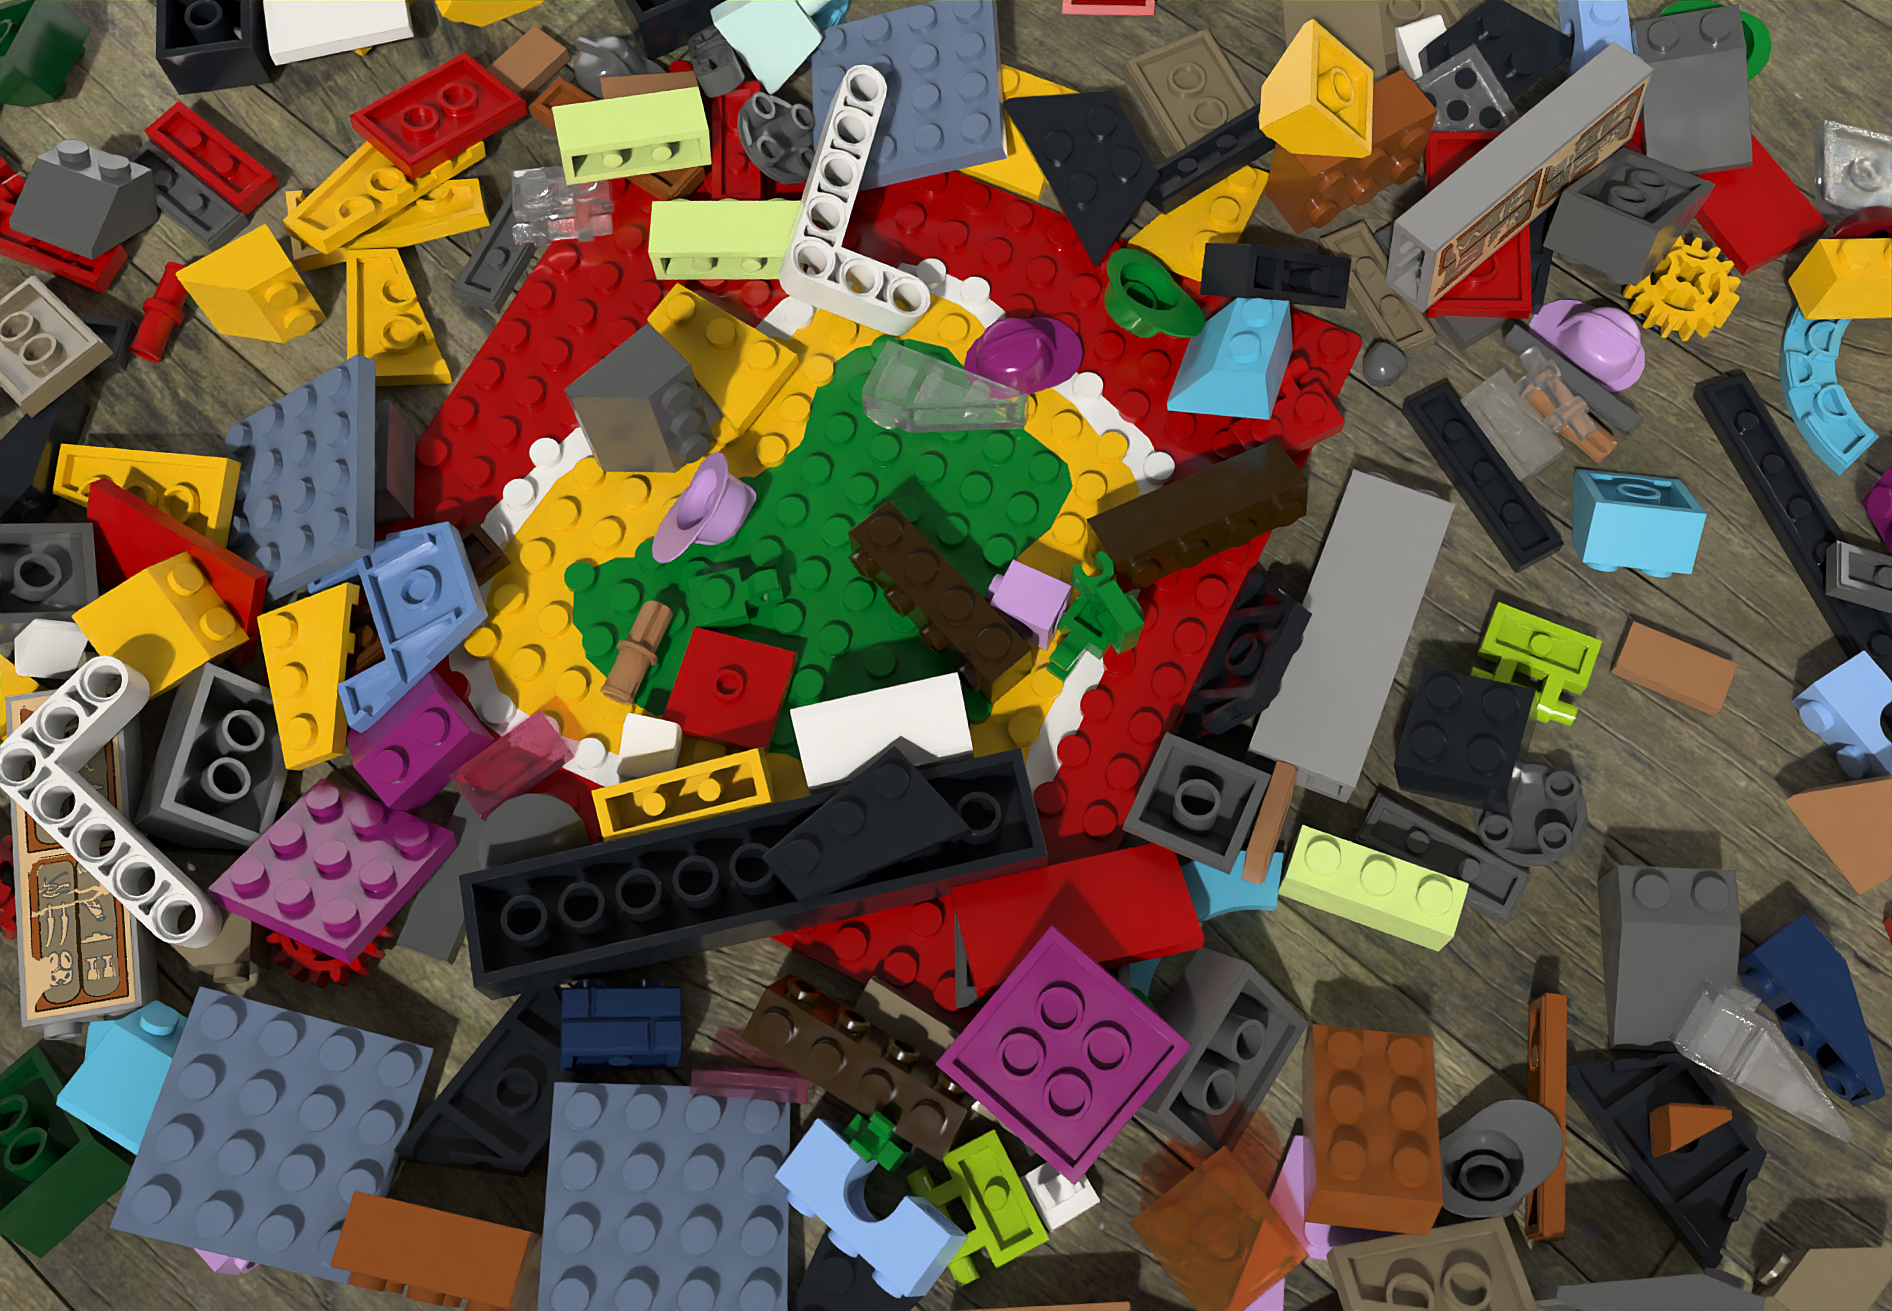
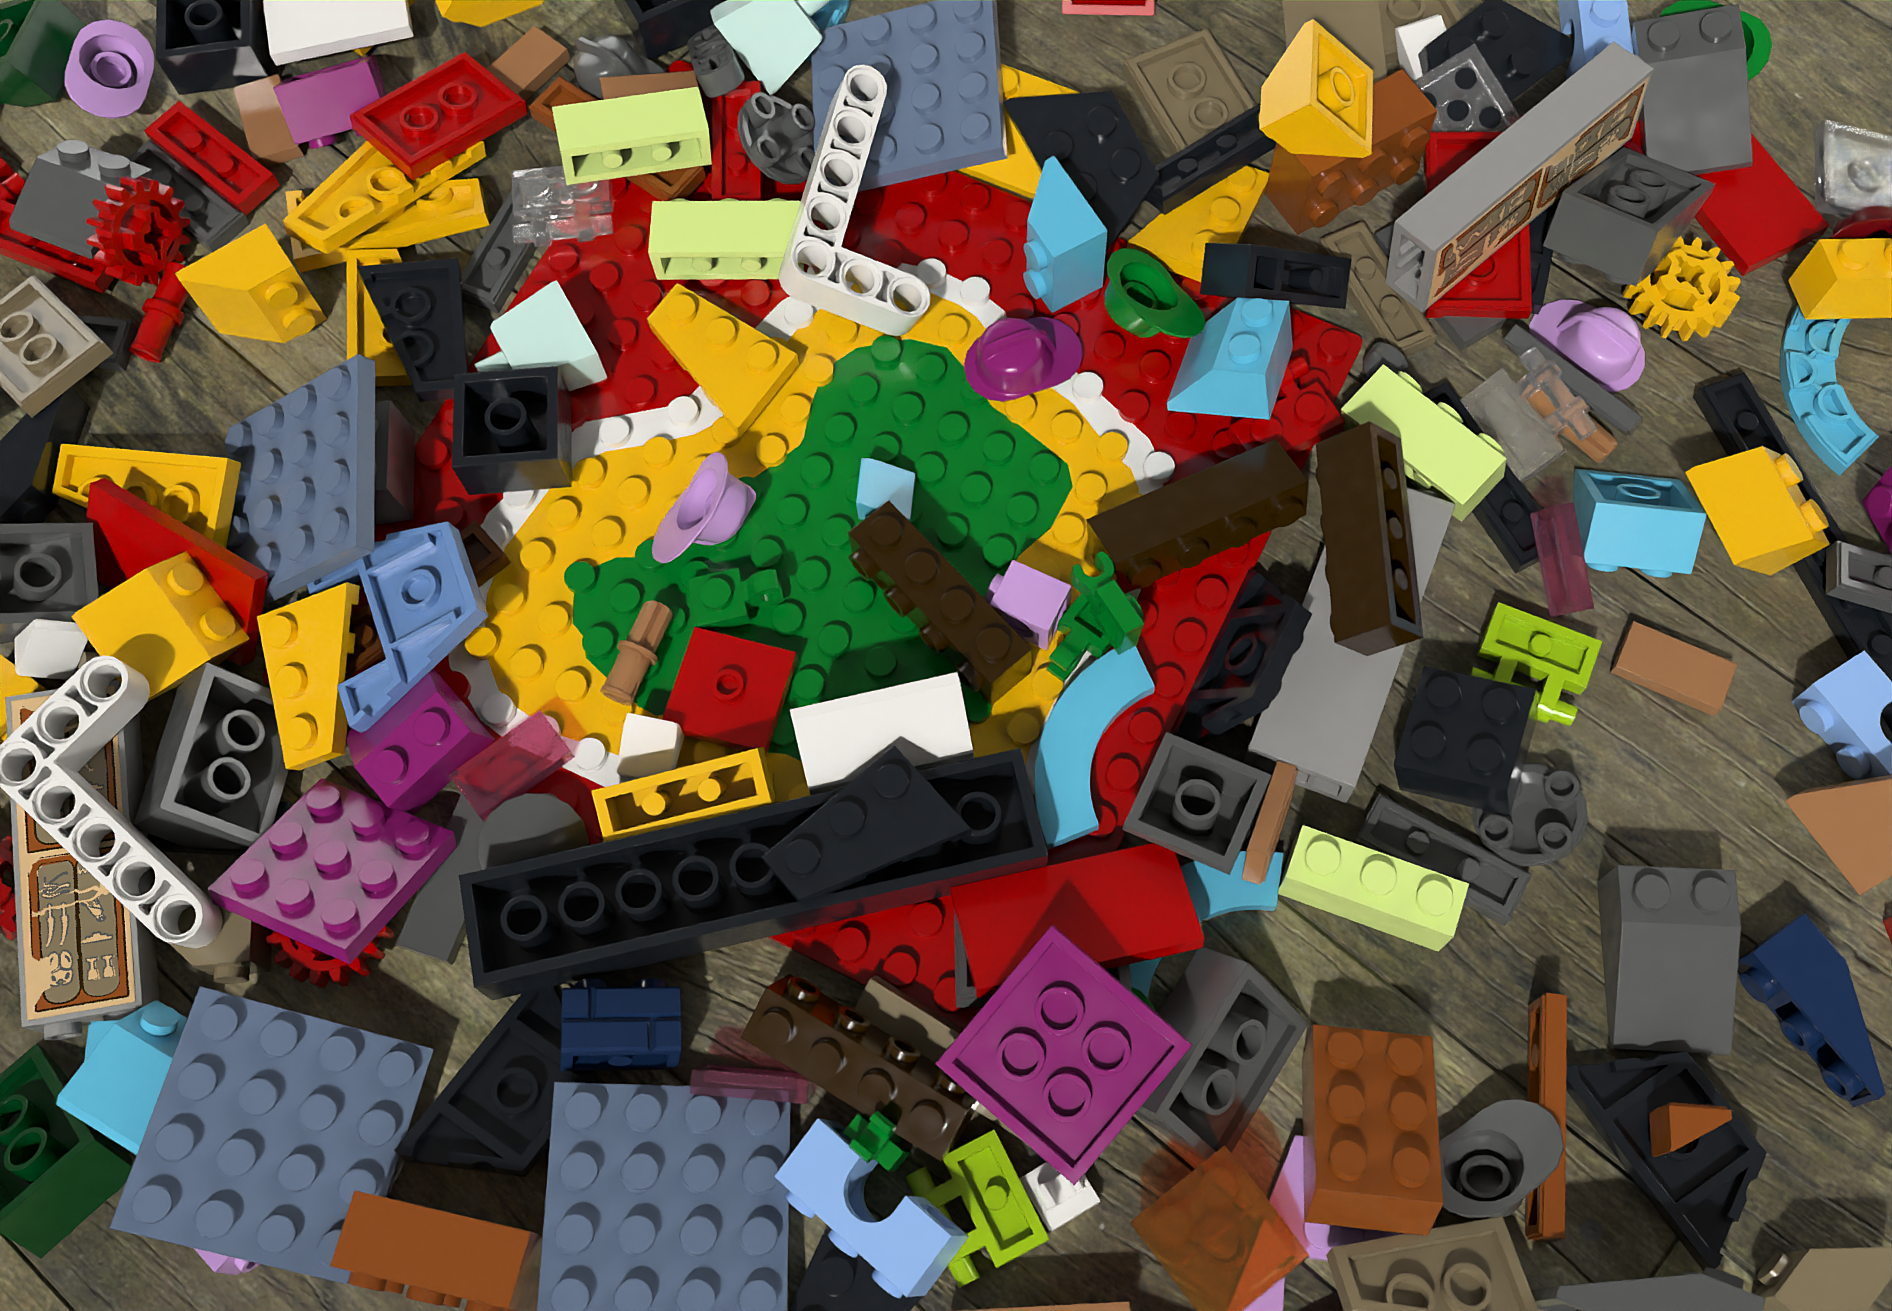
(109, 69): none -> lavender piece
(138, 230): none -> red gear
(265, 123): none -> medium nougat tile
(322, 100): none -> magenta slope
(424, 320): none -> black wing
(512, 430): none -> black brick
(545, 334): none -> light aqua torso
(641, 408): dark grey slope -> none
(882, 483): none -> medium azure slope
(933, 396): clear slope -> none
(1063, 241): none -> medium azure slope
(1072, 737): none -> medium azure tile
(1368, 540): none -> dark brown brick
(1435, 445): none -> yellowish green brick
(1562, 559): none -> clear pink tile
(1743, 1045): clear slope -> none
(1760, 509): none -> yellow slope

